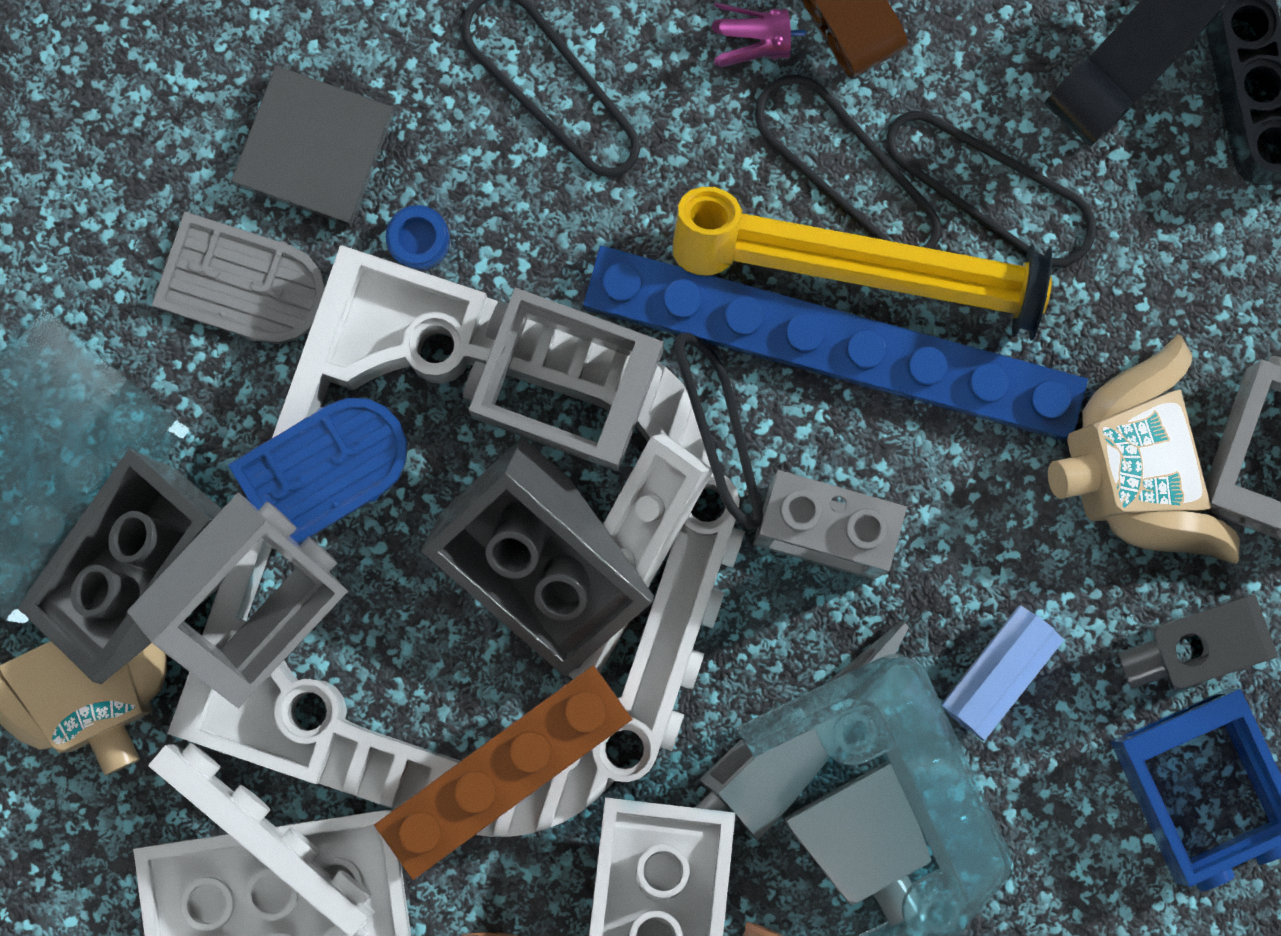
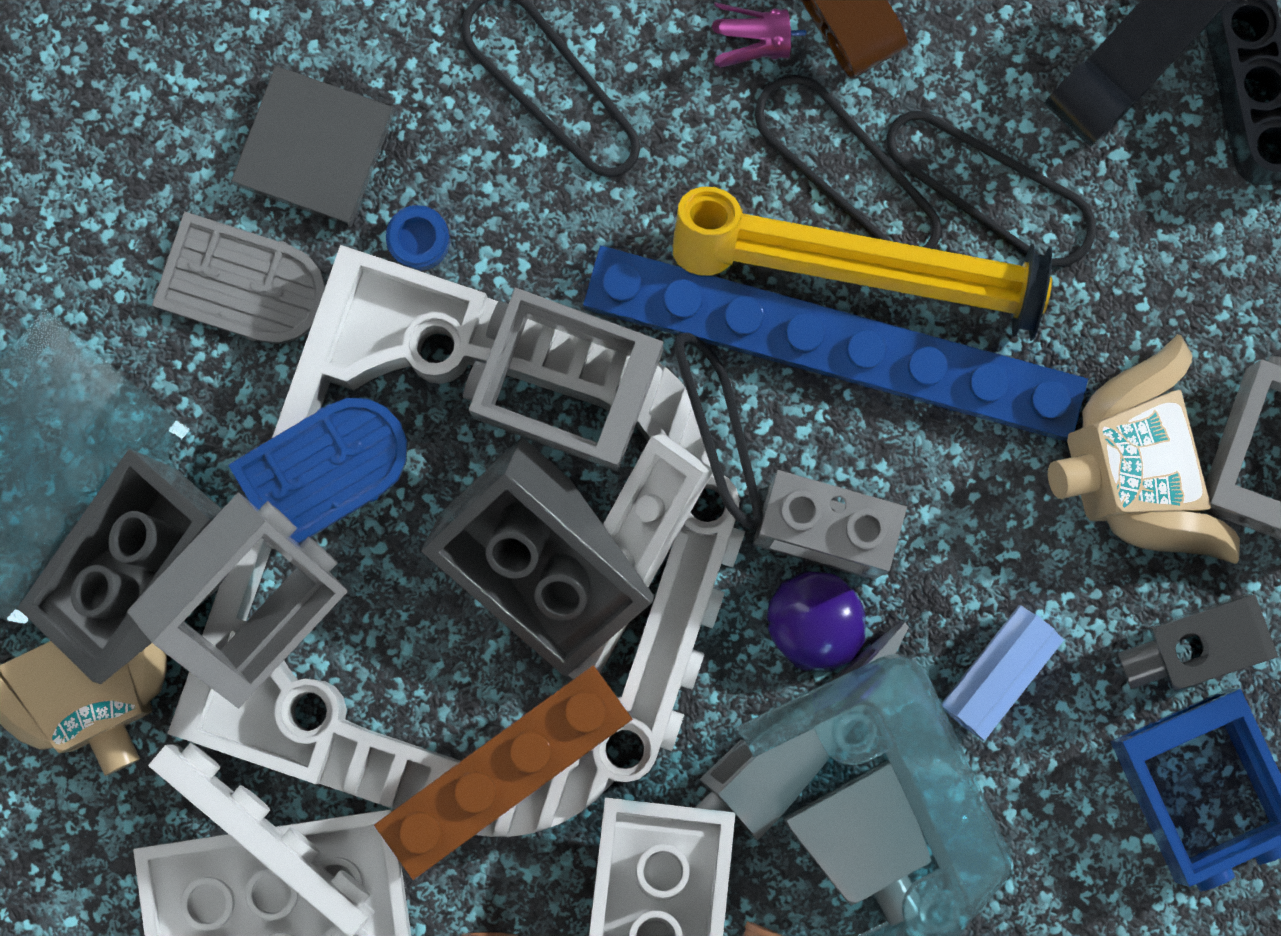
(817, 621): none -> dark purple hair

